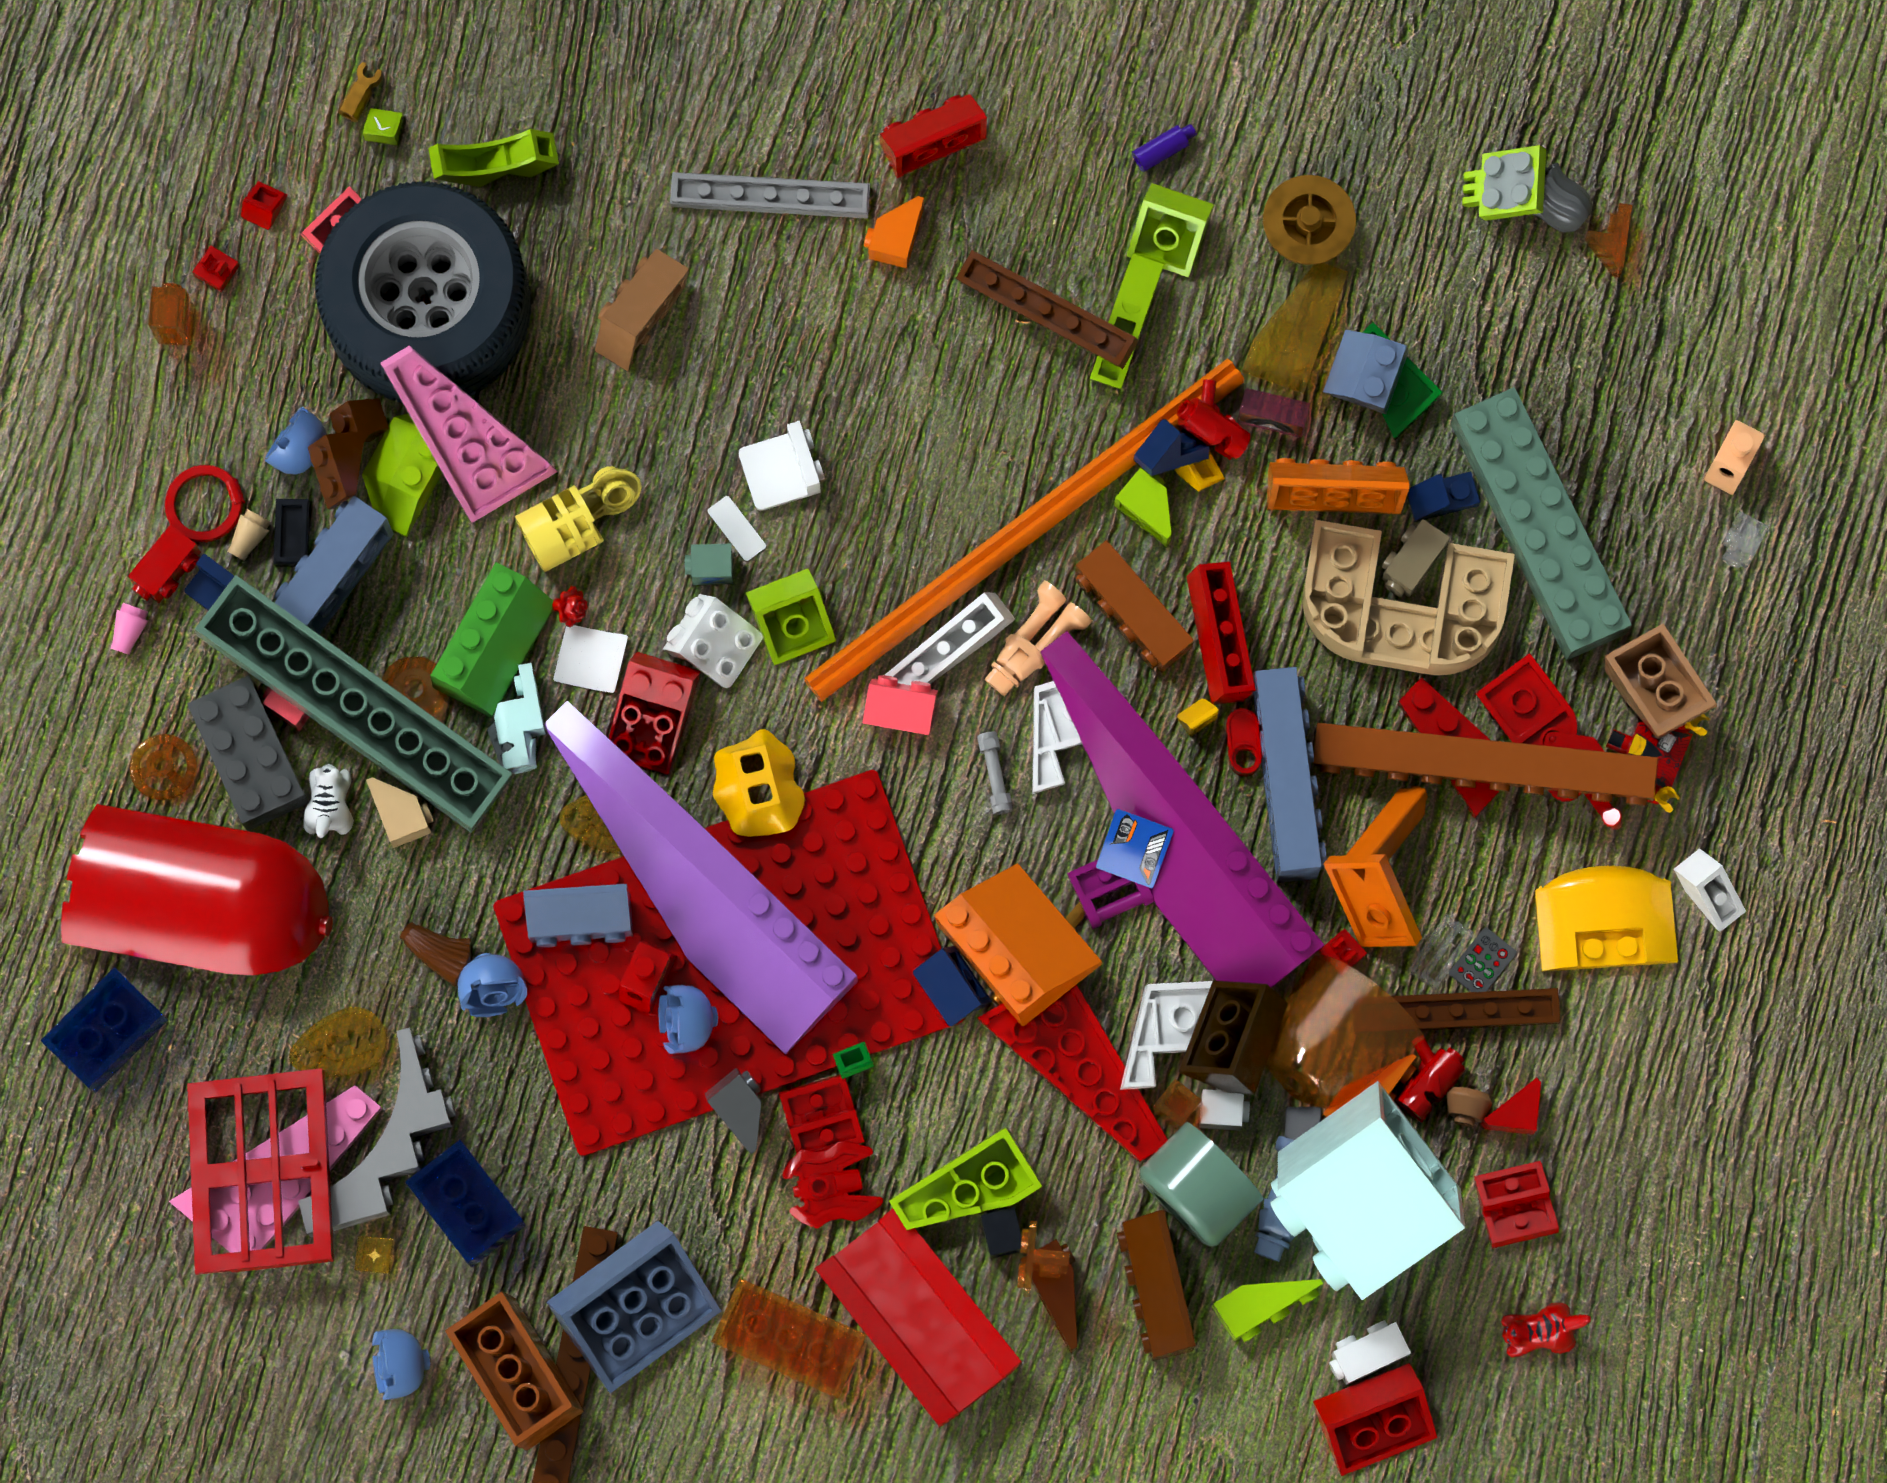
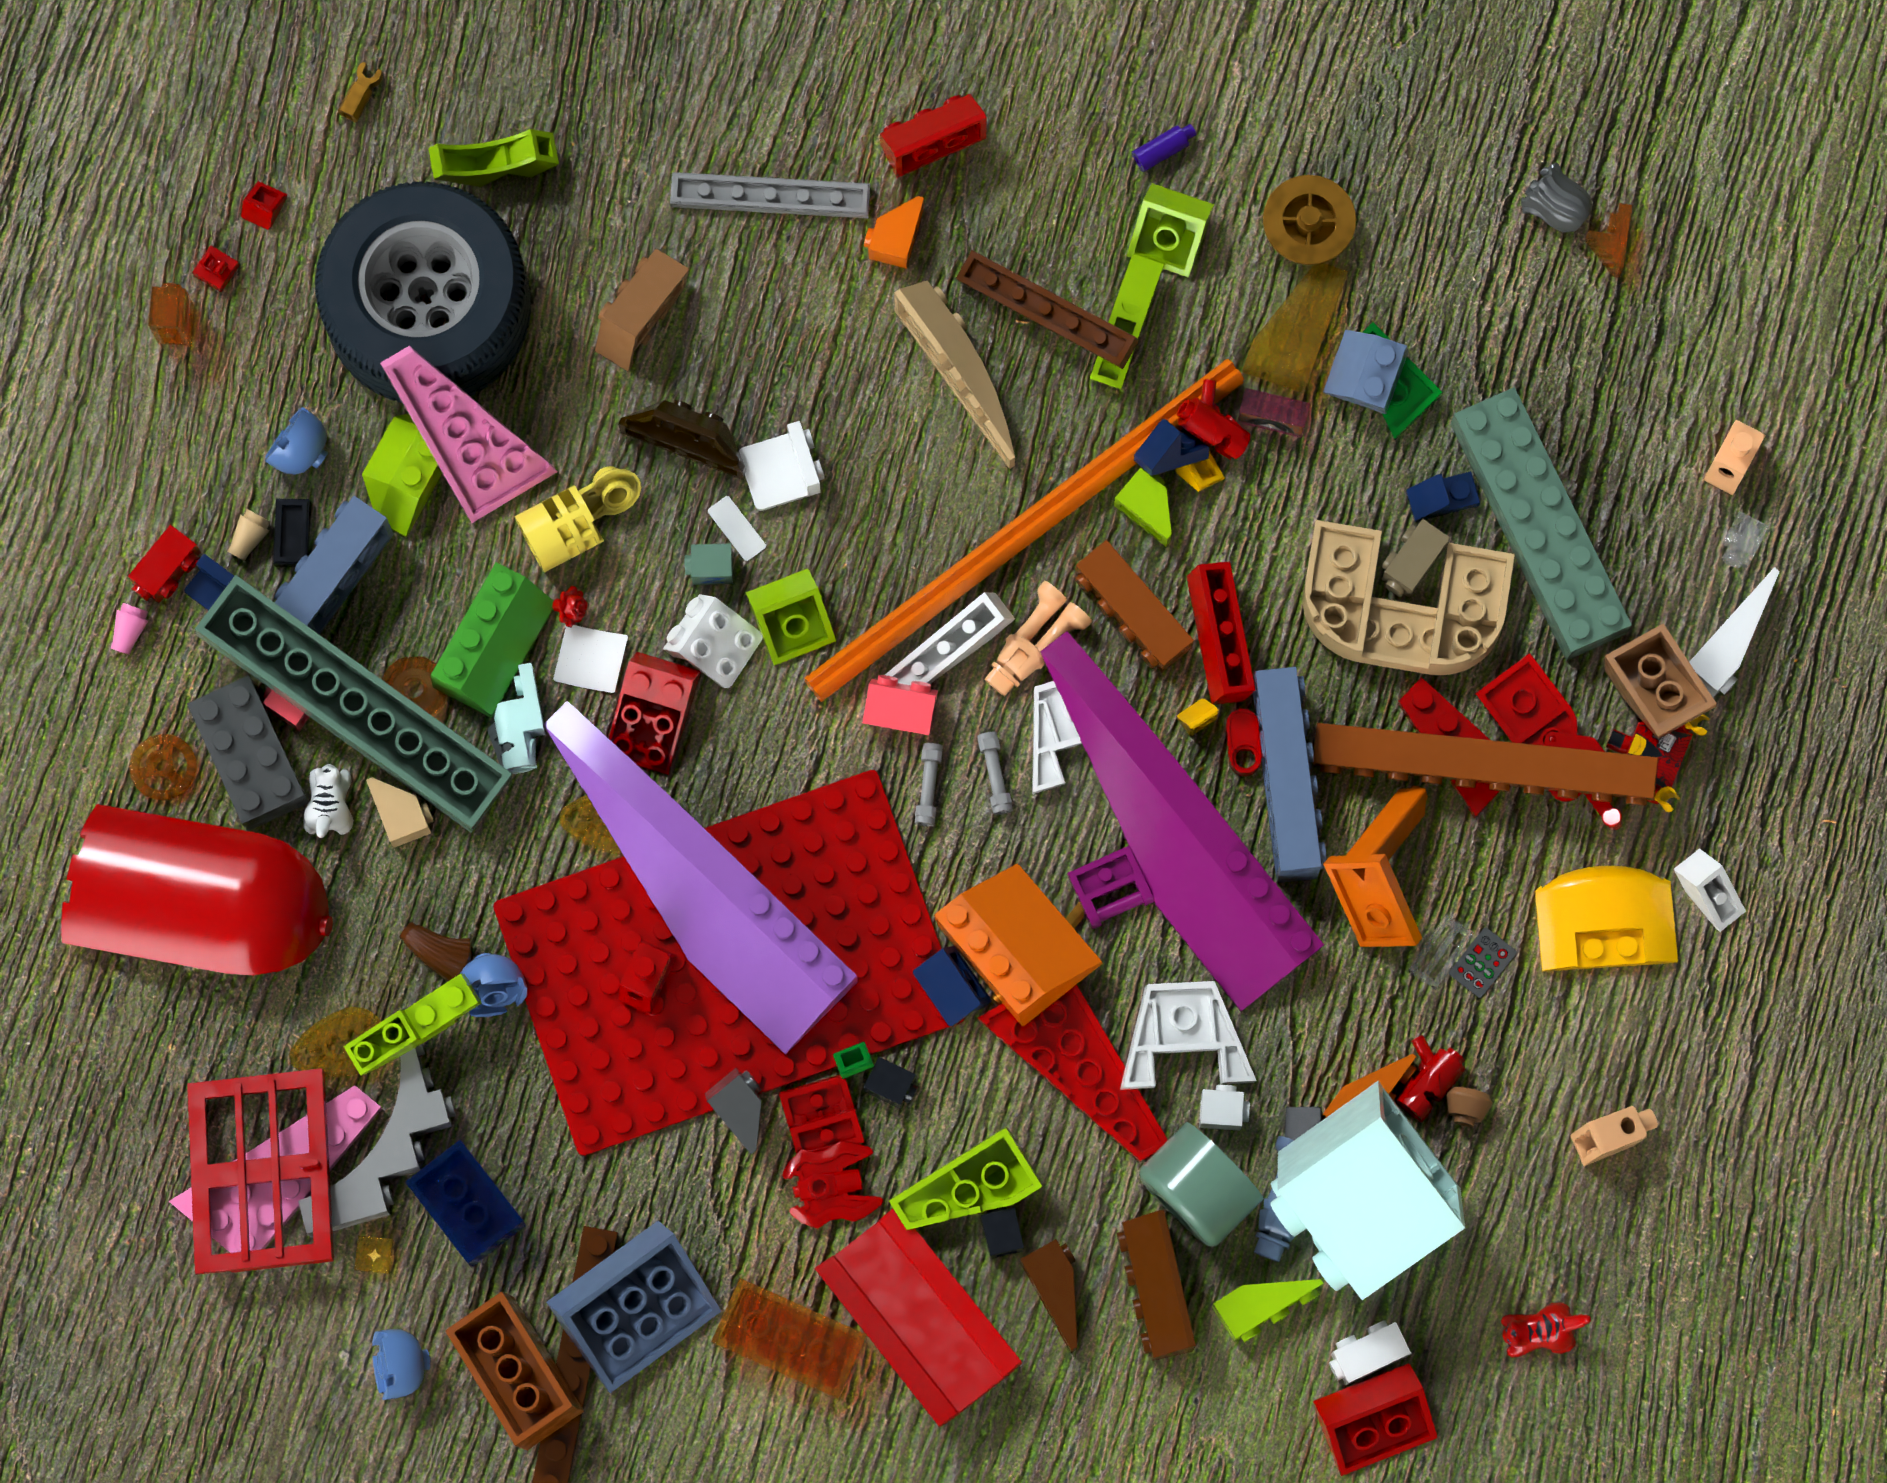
(104, 1030): clear blue brick -> none
(234, 491): red piece -> none
(321, 227): coral brick -> none
(339, 454): reddish brown arch -> none
(383, 126): lime slope -> none
(413, 1025): none -> lime slope
(578, 914): sand blue slope -> none
(686, 434): none -> dark brown wedge
(686, 1018): medium blue cylinder -> none
(733, 785): yellow piece -> none
(891, 1083): none -> black brick
(931, 757): none -> light grey bar
(955, 358): none -> tan wedge
(1047, 1262): clear orange bracket -> none
(1134, 848): sticker -> none
(1177, 1104): clear orange brick -> none
(1234, 1036): dark brown slope -> none
(1336, 487): orange slope -> none
(1339, 1032): clear orange piece -> none
(1344, 948): red tile -> none
(1483, 1009): reddish brown plate -> none
(1508, 183): piece -> none
(1516, 1204): red slope -> none
(1518, 1113): red slope -> none
(1612, 1133): none -> light nougat torso
(1726, 648): none -> white slope

